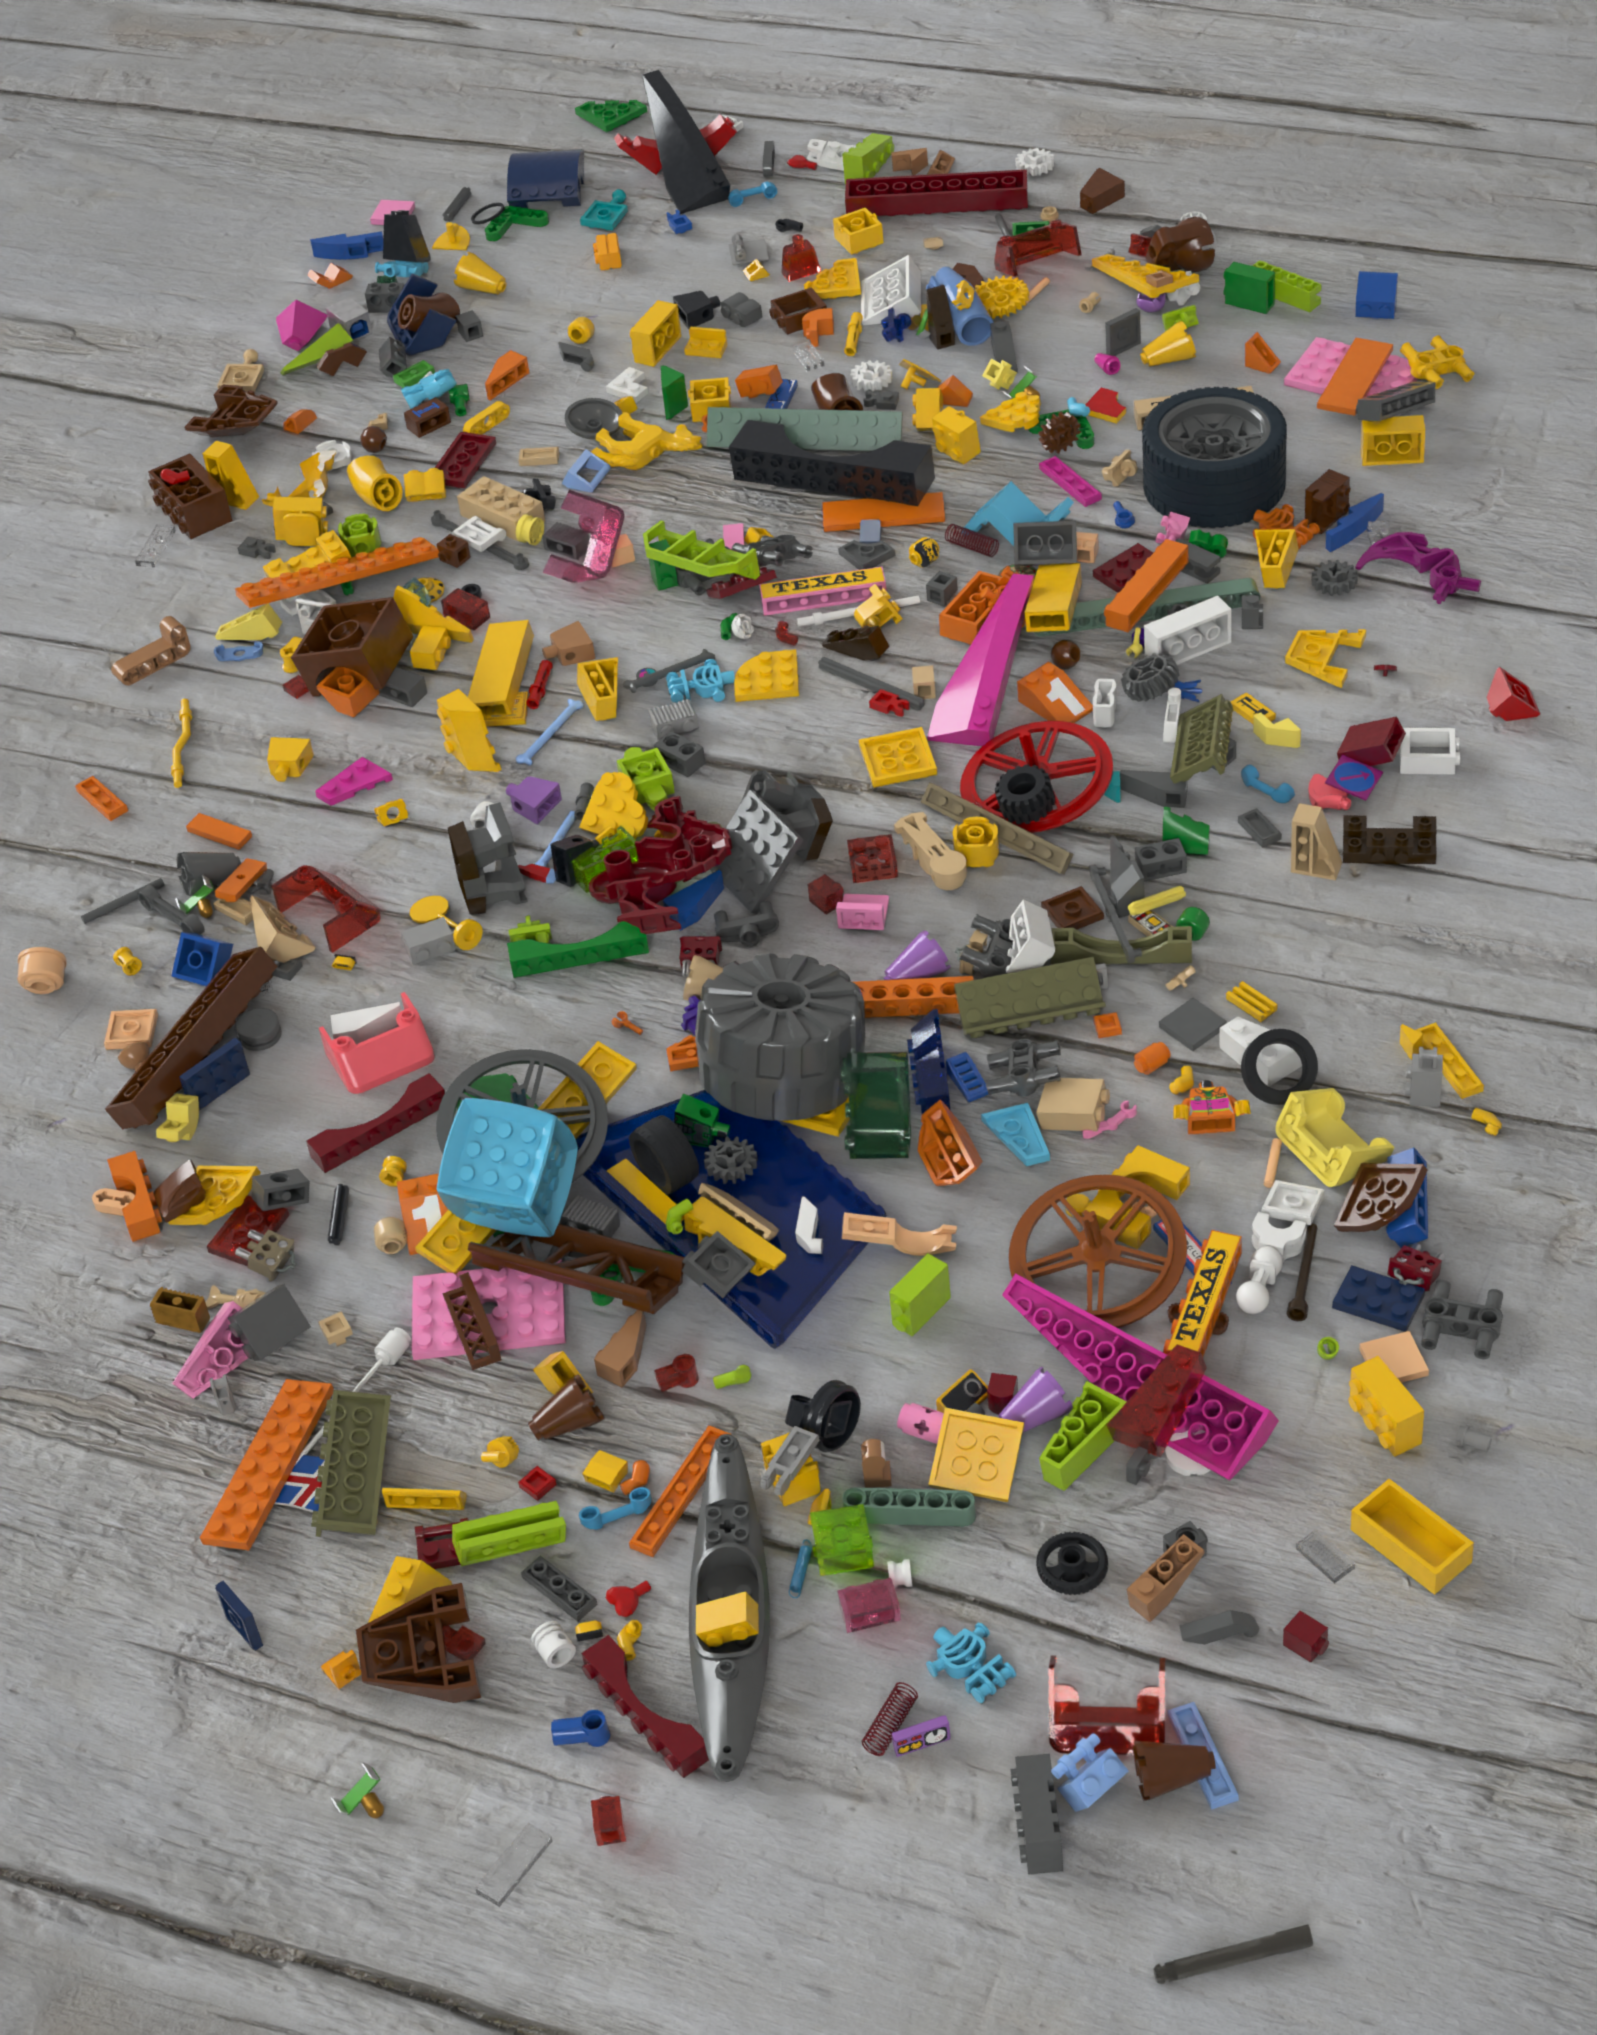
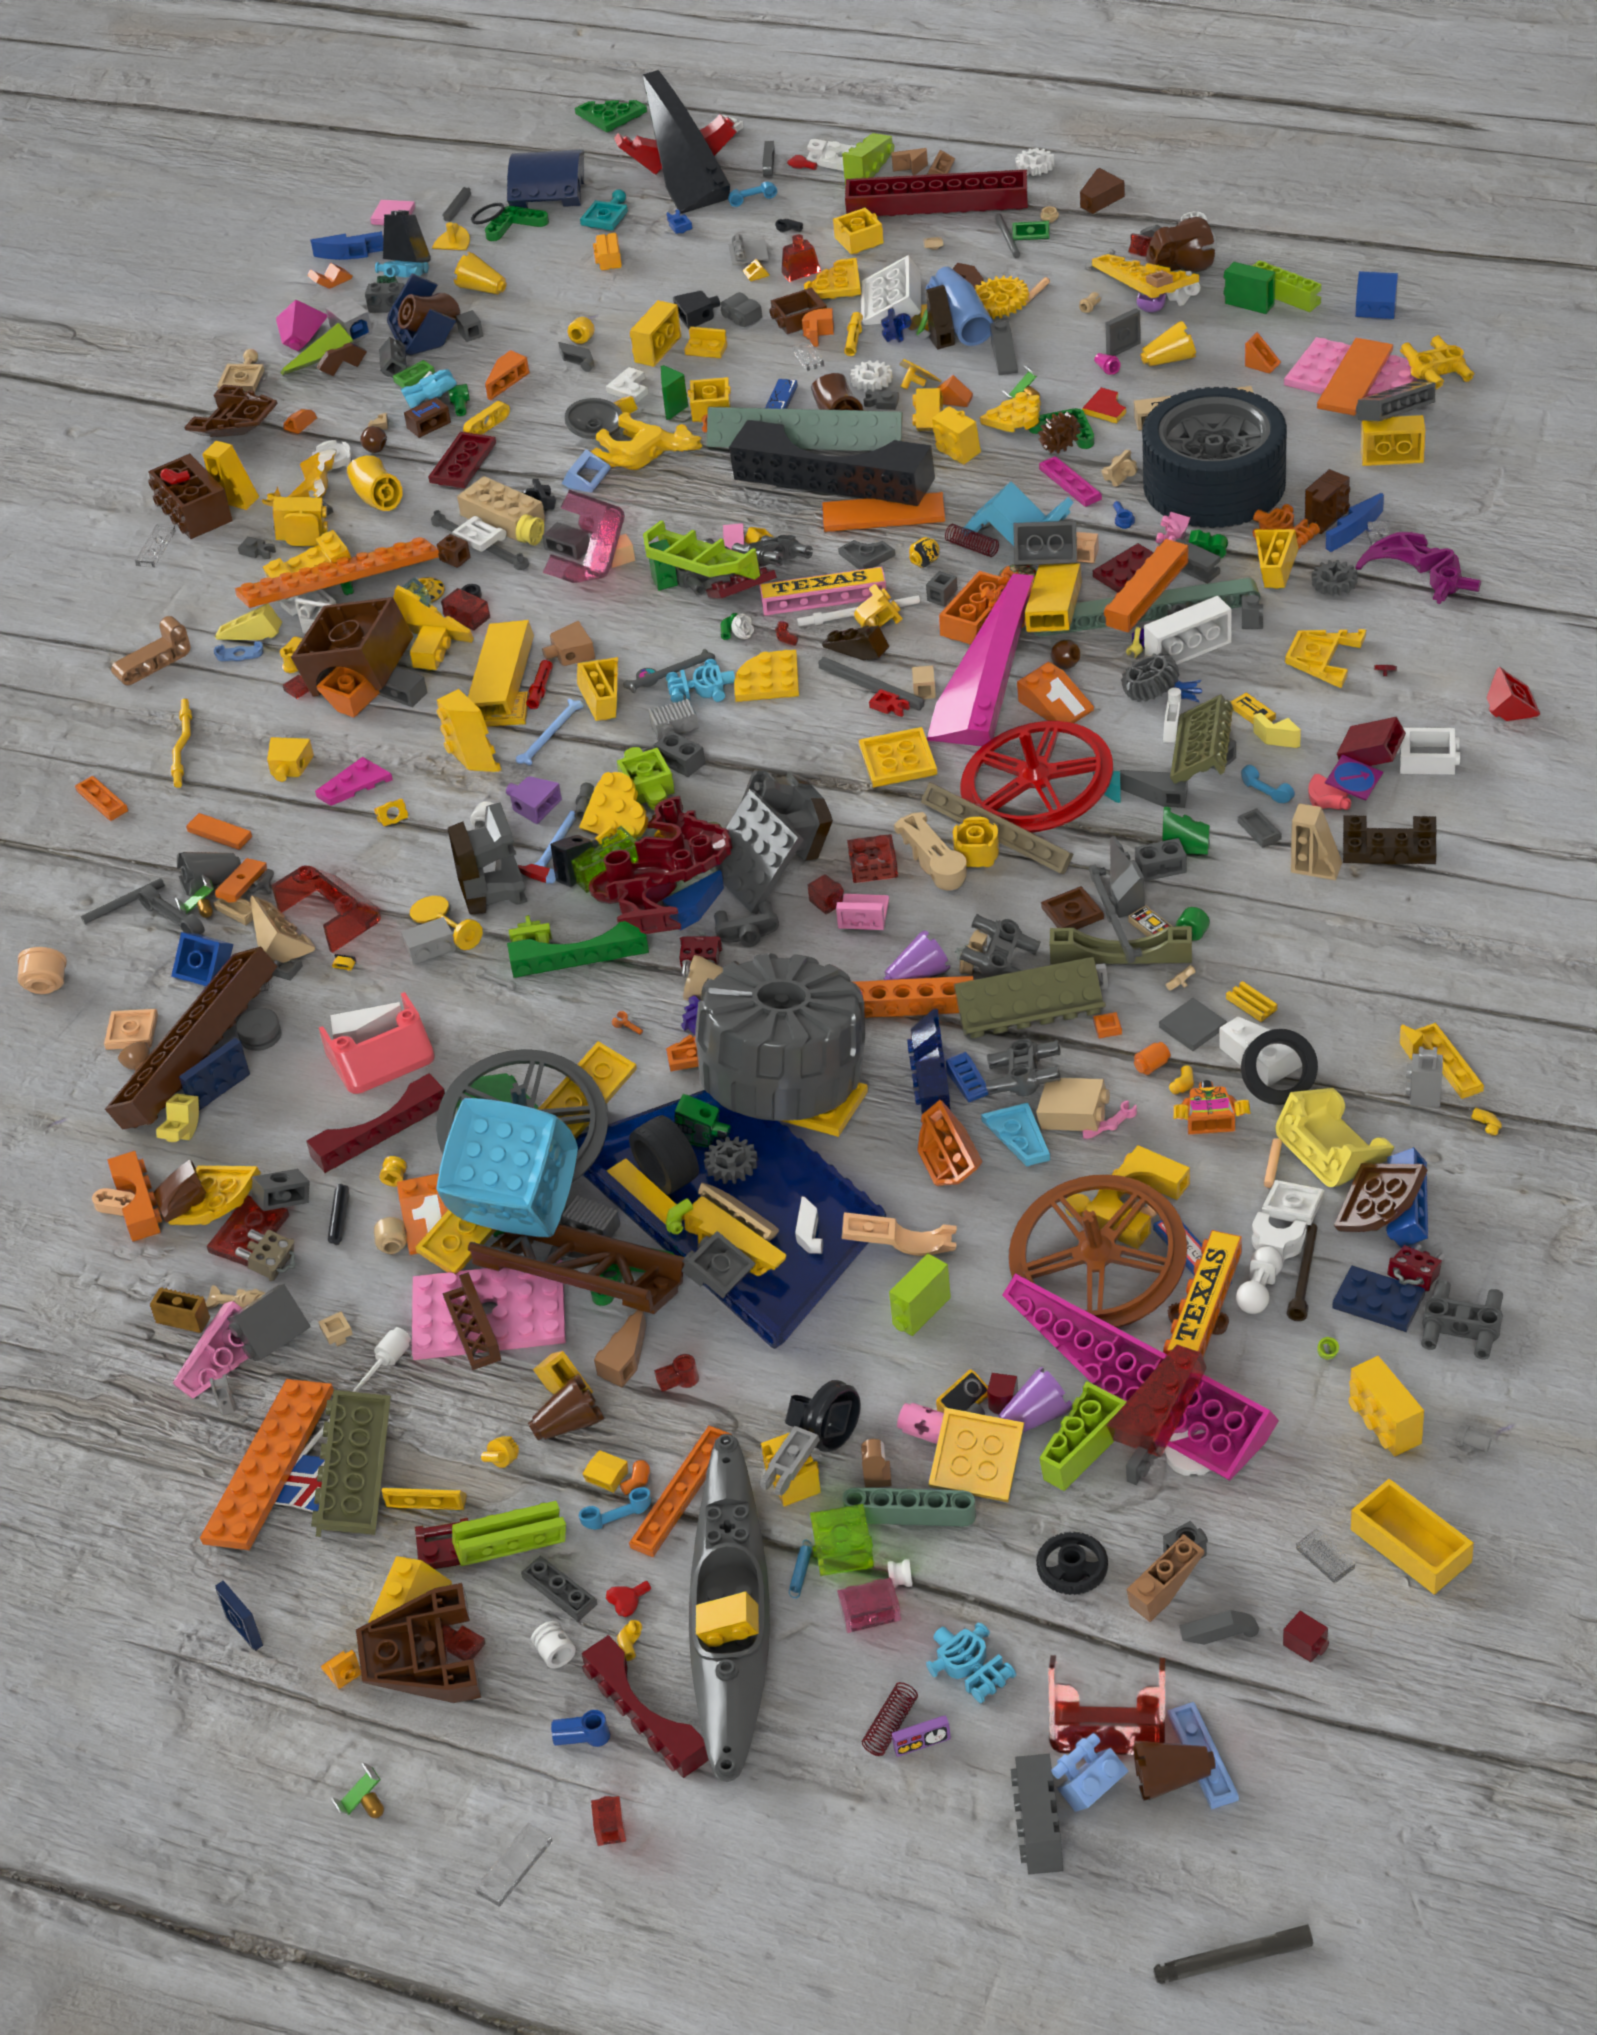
(130, 964): yellow bush -> none
(360, 534): lime brick -> none
(424, 485): yellow brick -> none
(537, 1483): red tile -> none
(538, 456): tan tile -> none
(588, 1630): piece -> none
(739, 1376): lime arm -> none
(759, 381): orange brick -> none
(821, 1503): yellow slope -> none
(870, 531): sand blue slope -> none
(877, 1105): clear green windscreen -> none
(964, 287): yellow piece -> none
(999, 374): light yellow brick -> none
(1025, 794): black tyre -> none
(1030, 937): white wedge -> none
(1035, 245): clear red windscreen -> none
(1077, 409): medium azure arm -> none
(1104, 703): white brick -> none
(1156, 900): light yellow axle -> none
(1185, 314): lime hips -> none
(1399, 1354): light nougat tile -> none

